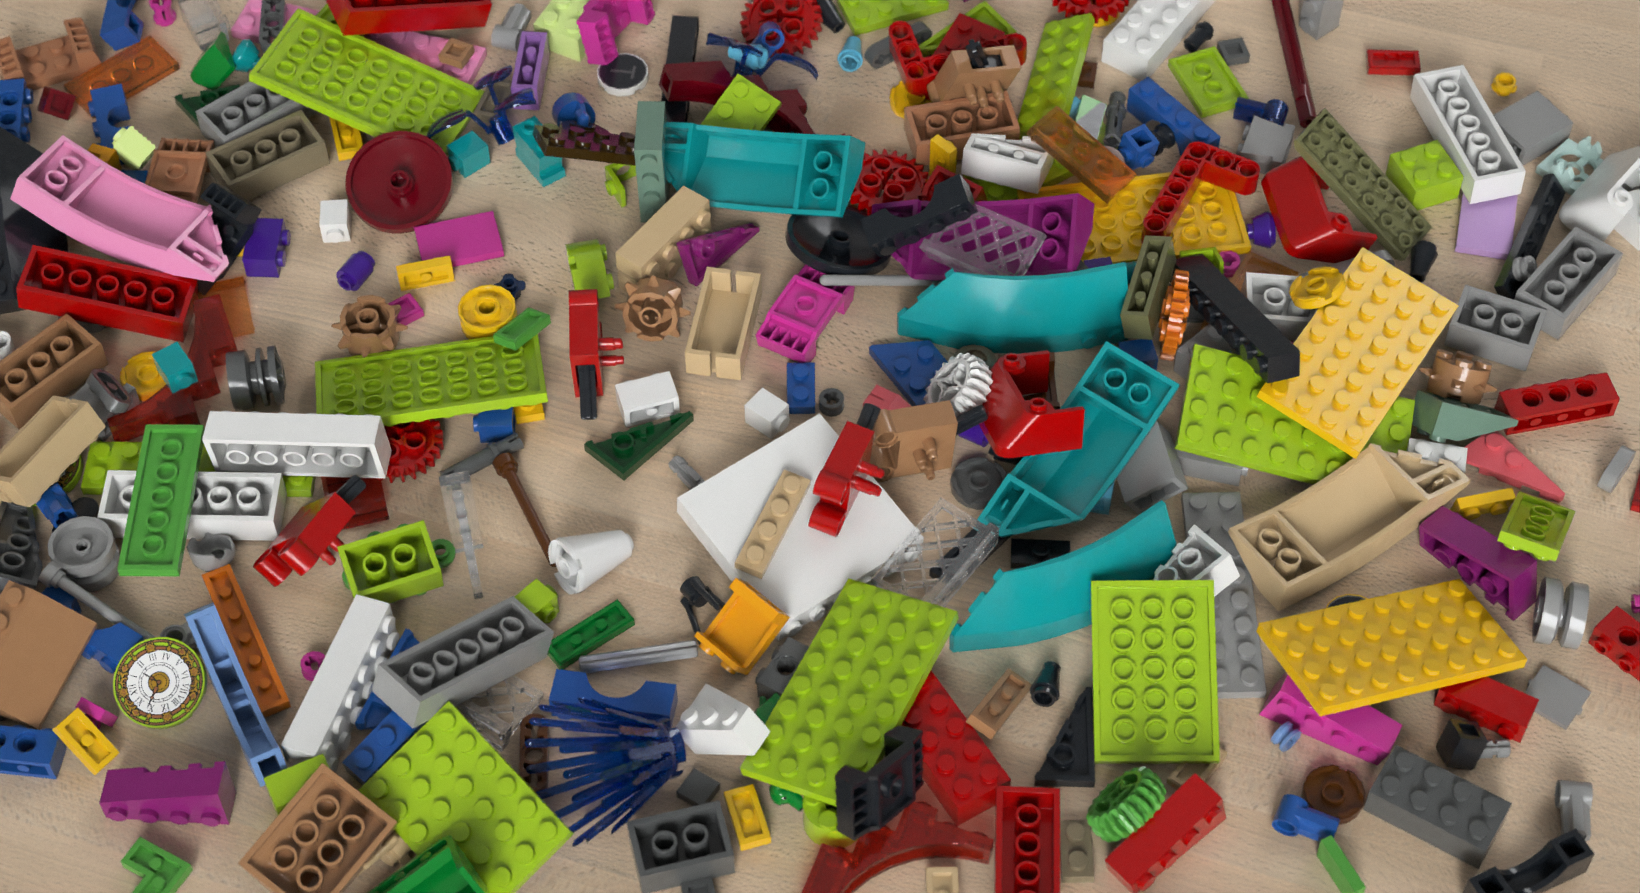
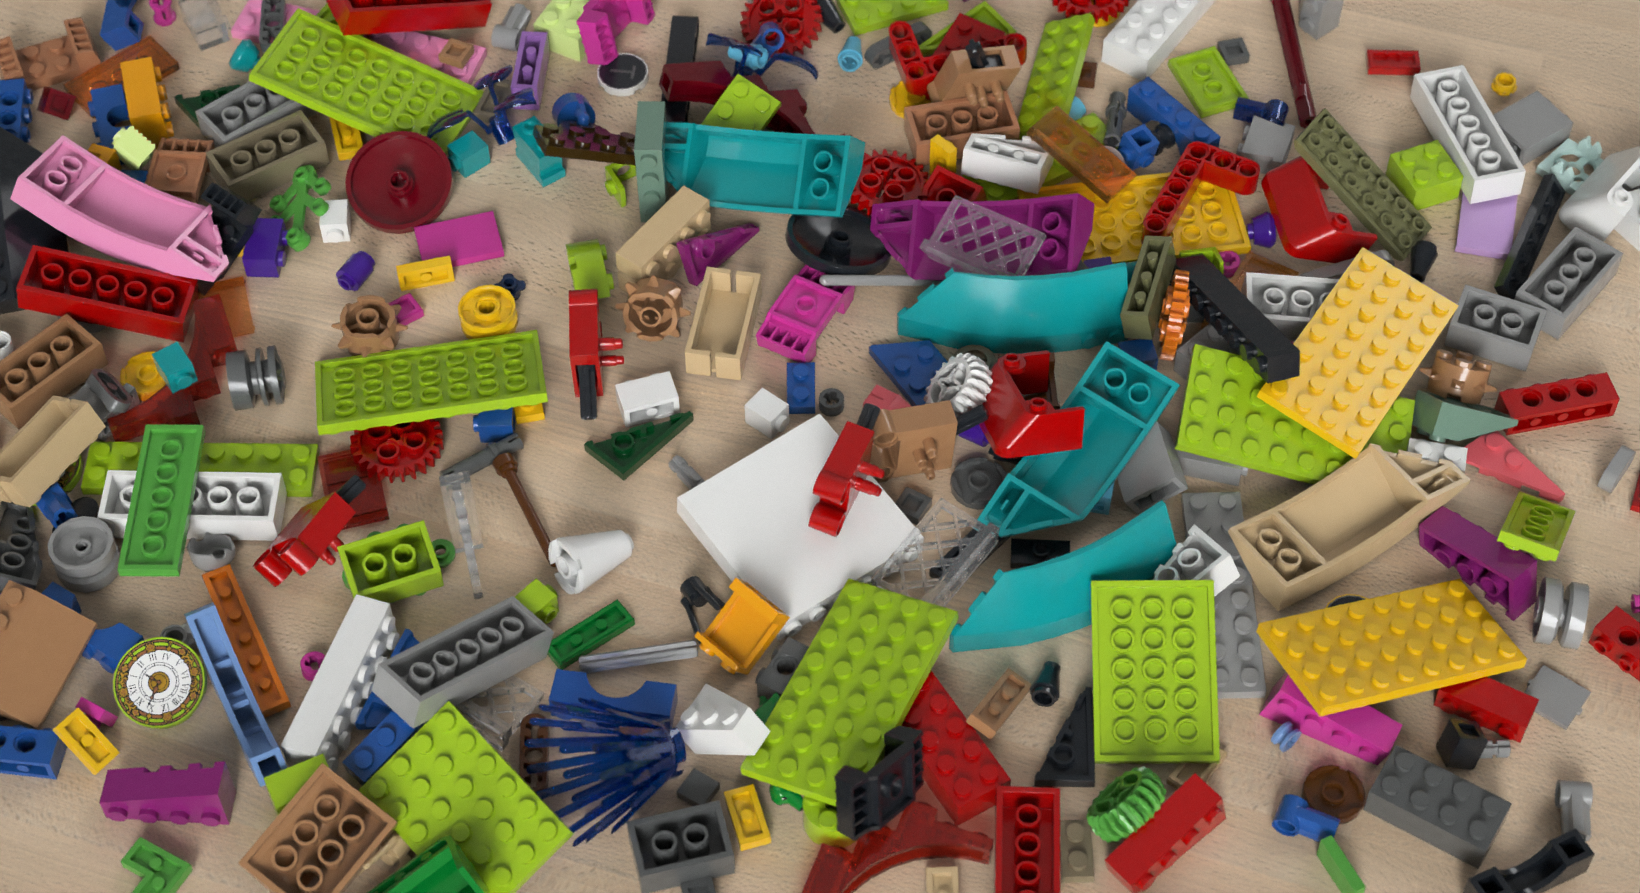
(54, 576): light grey piece -> none
(145, 99): none -> light orange brick
(214, 64): green slope -> none
(298, 444): white brick -> none
(303, 180): none -> bright green plant
(522, 328): bright green tile -> none
(772, 524): tan plate -> none
(914, 505): none -> dark grey tile
(949, 204): black arch -> none
(1090, 115): tile -> none
(1203, 32): black pin -> none
(1318, 288): yellow tile -> none
(1490, 502): yellow plate -> none
(1523, 267): light grey bush -> none

